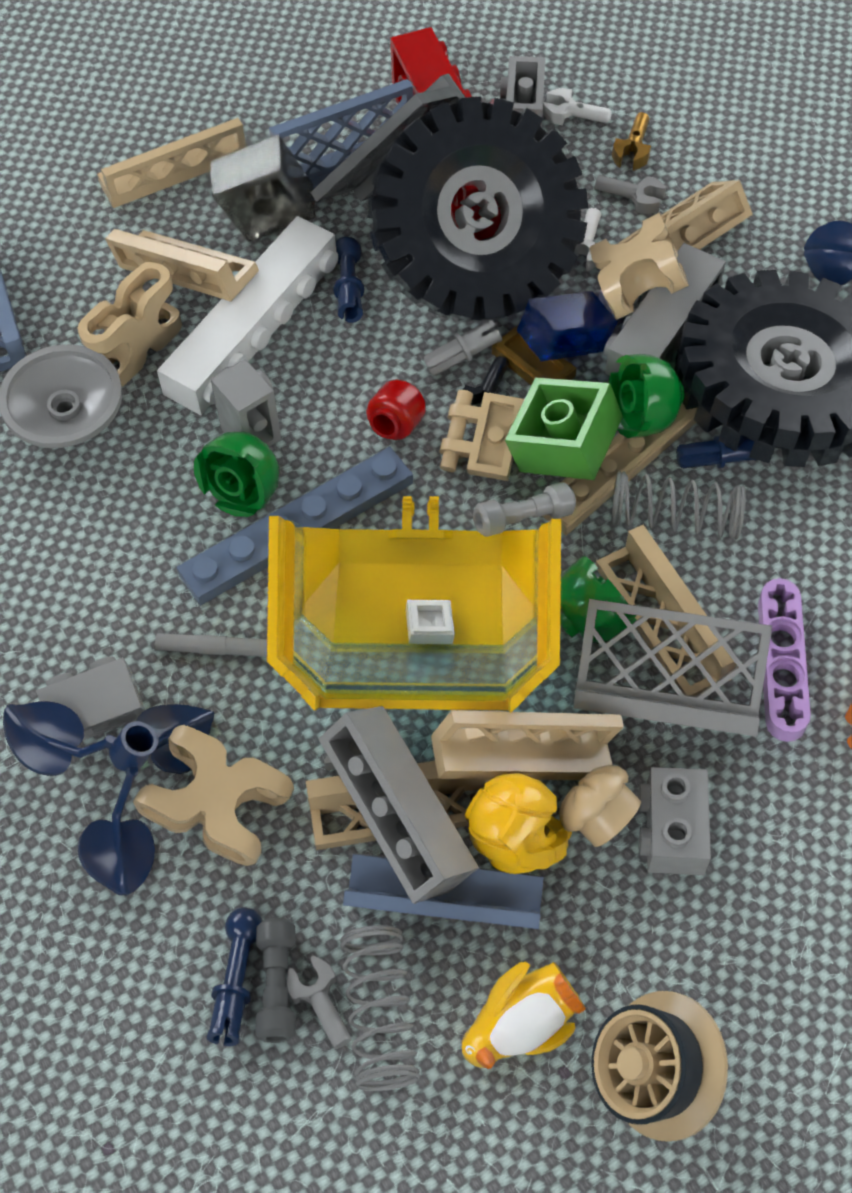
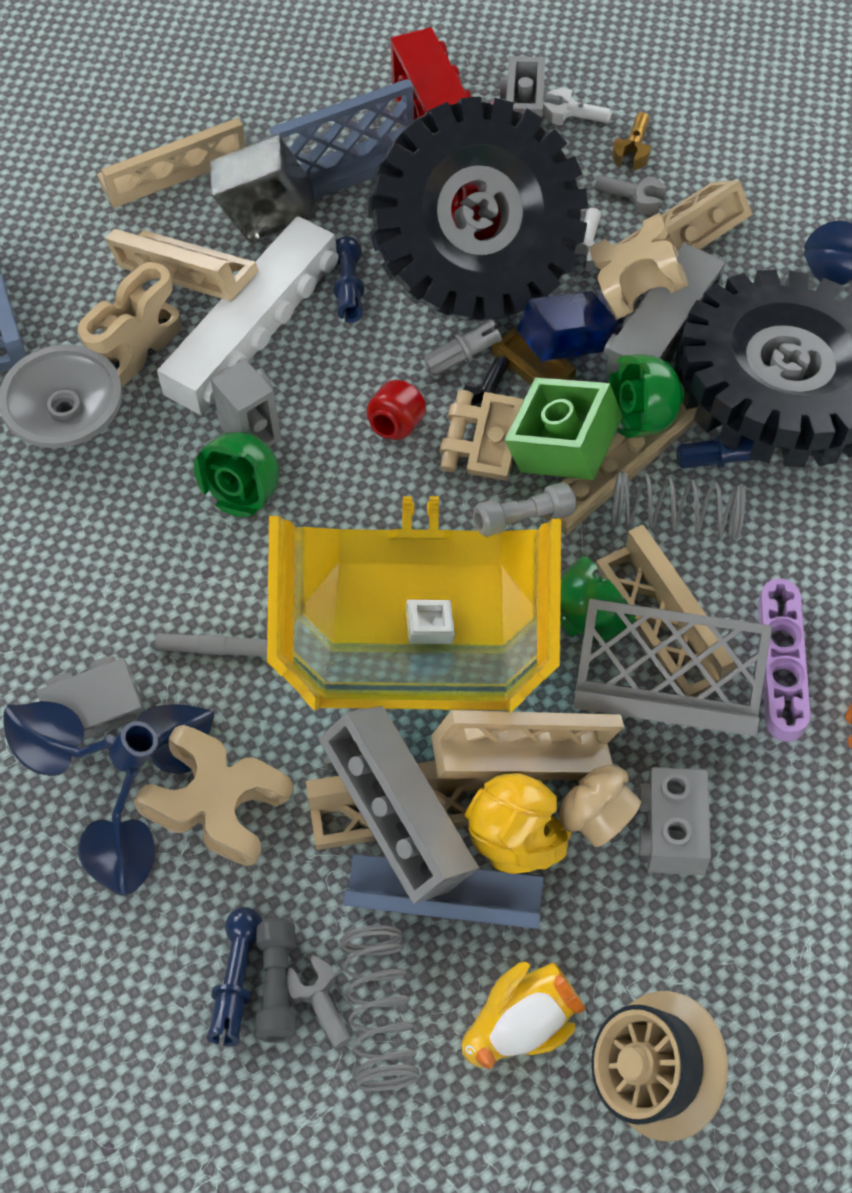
(323, 507): sand blue plate -> none
(360, 167): dark grey fence -> none

